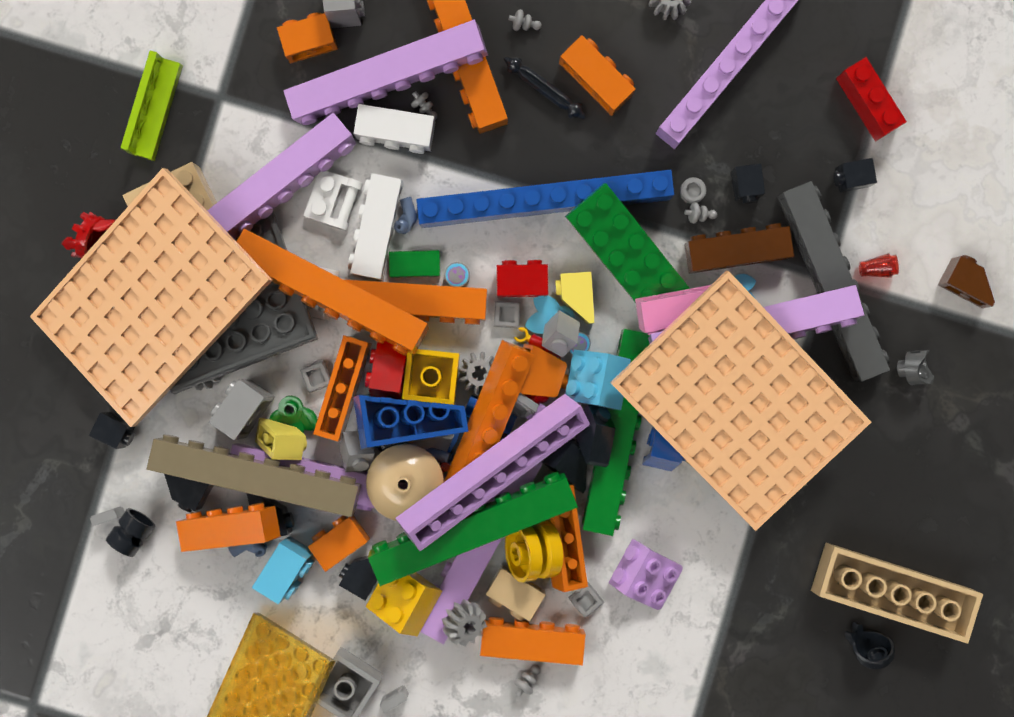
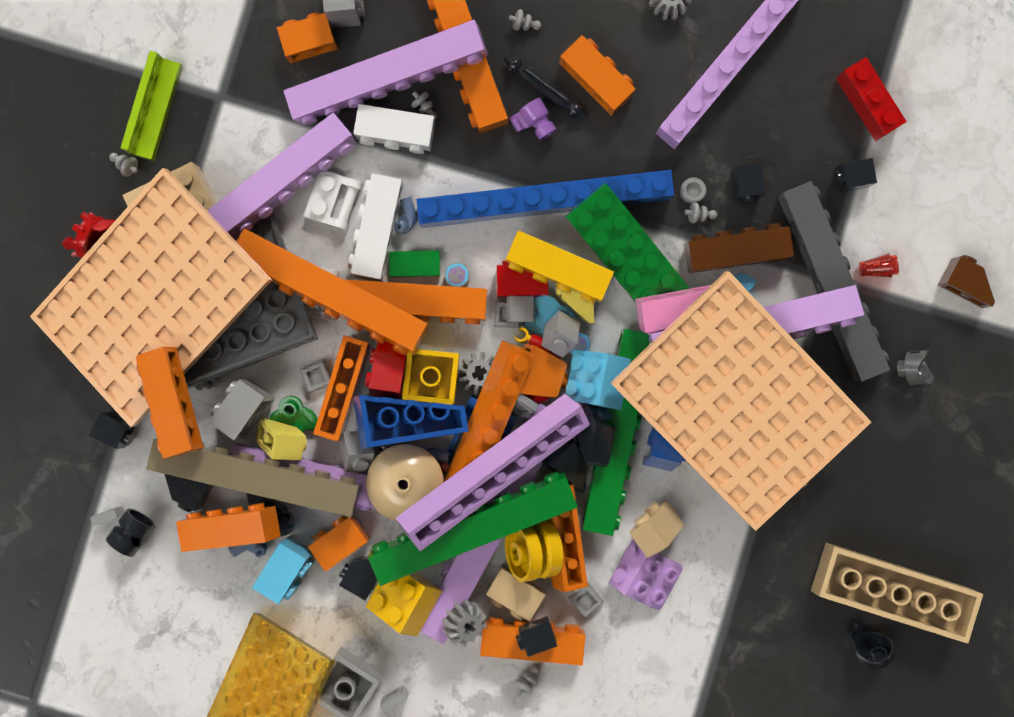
(125, 164): none -> light grey hair
(169, 402): none -> orange brick
(520, 308): none -> light grey tile
(534, 115): none -> medium lavender piece
(536, 636): none -> black brick
(559, 267): none -> yellow brick
(656, 528): none -> tan brick

